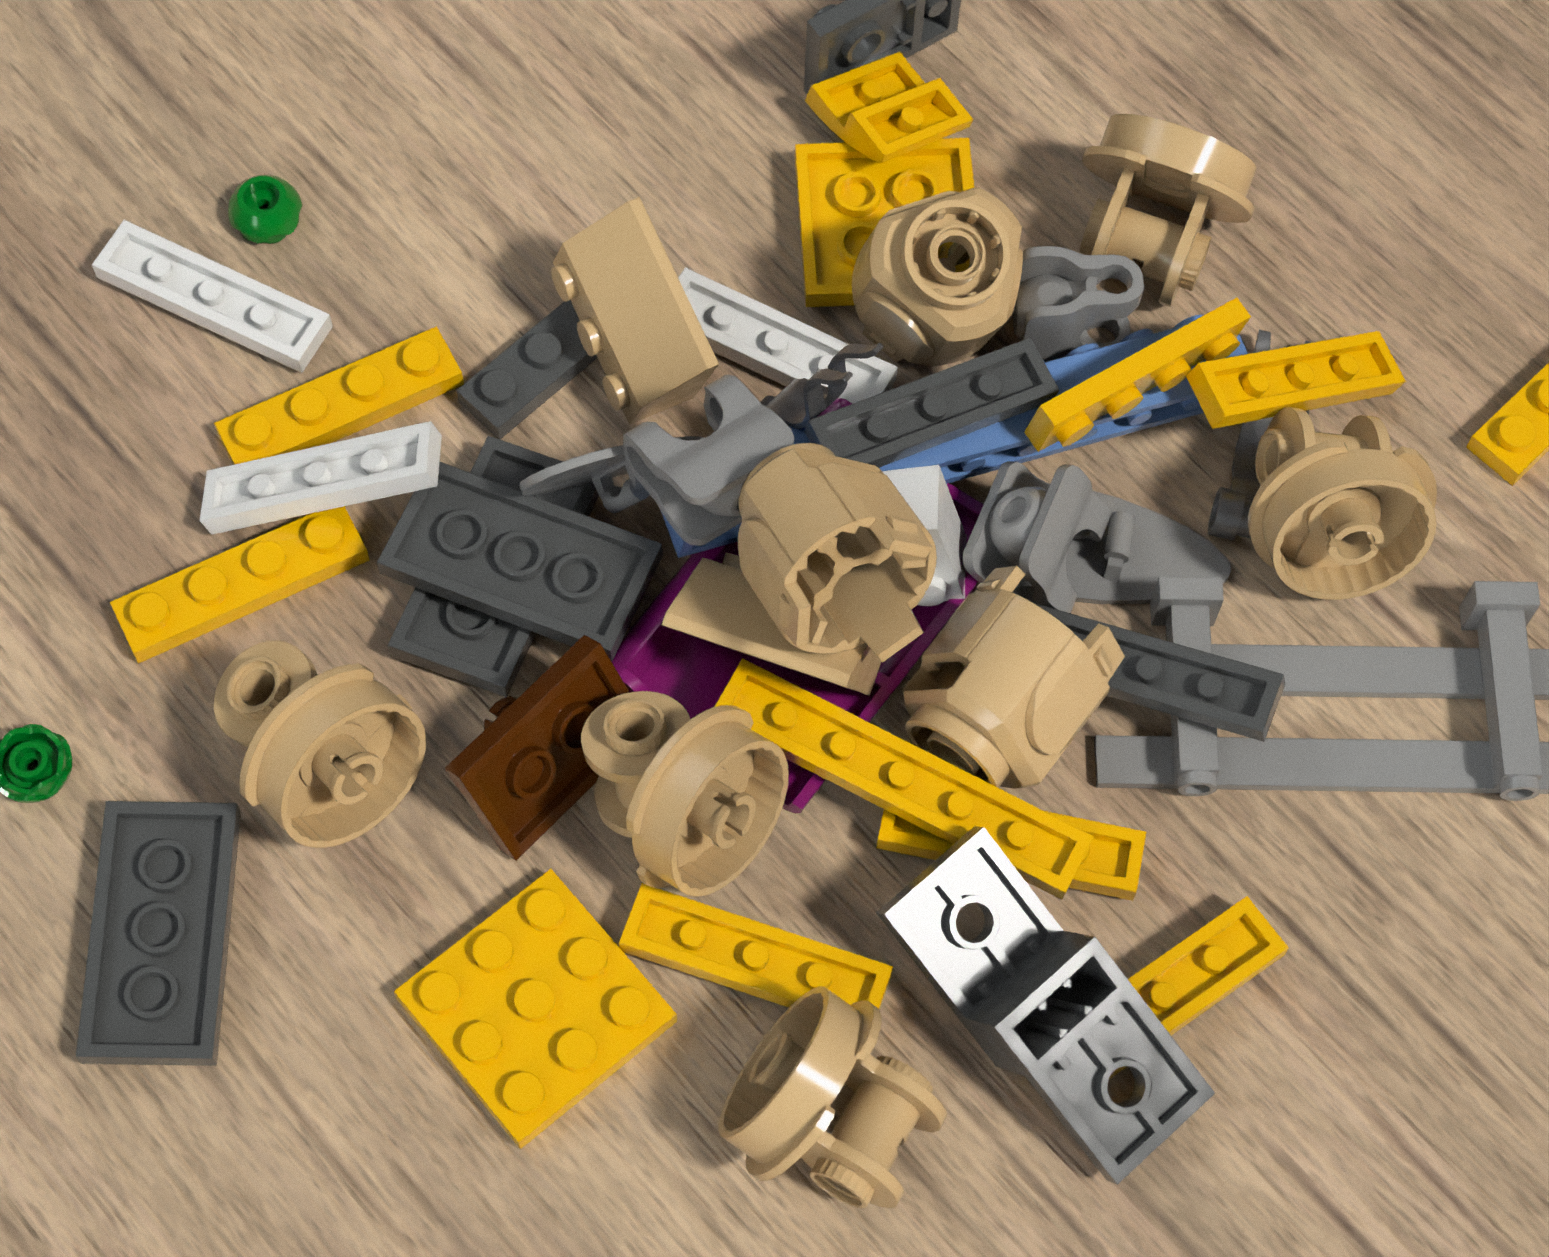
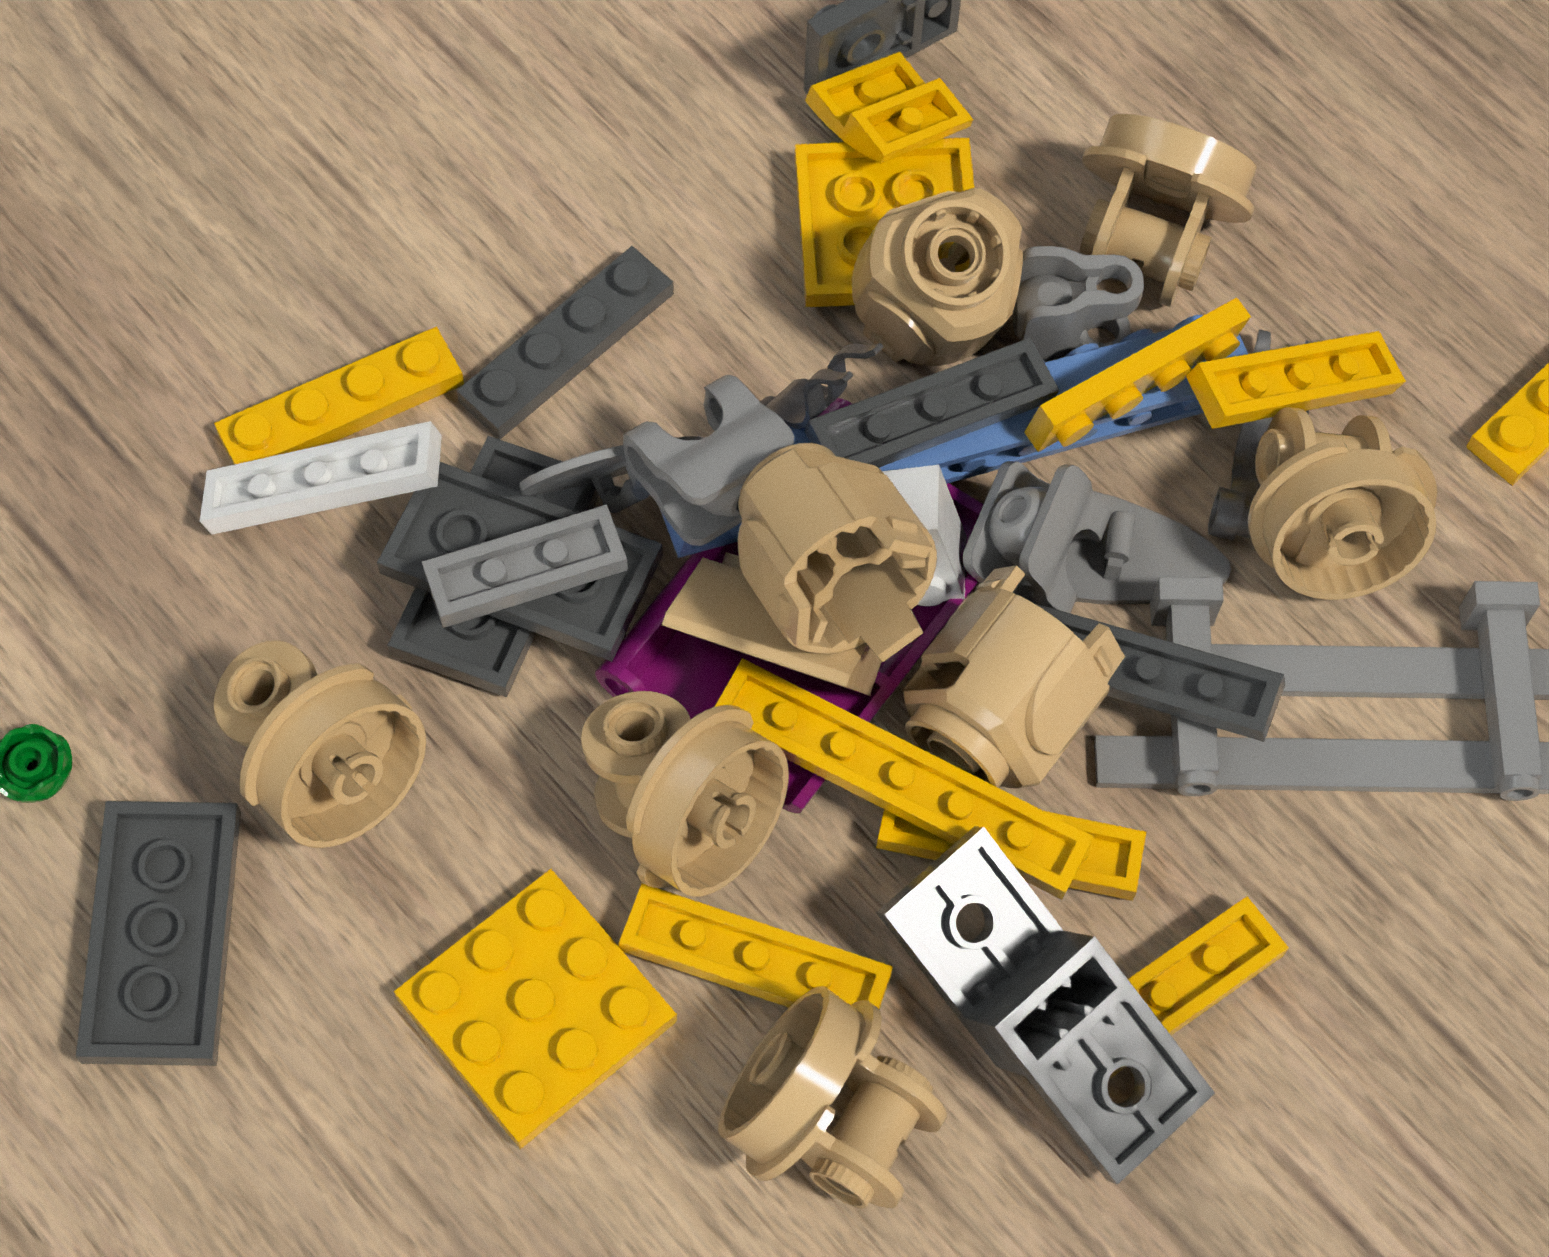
(212, 296): white plate -> none
(239, 582): yellow plate -> none
(267, 224): green plate -> none
(525, 566): none -> light grey plate
(531, 757): reddish brown plate -> none
(633, 313): tan slope -> none
(774, 341): white plate -> none

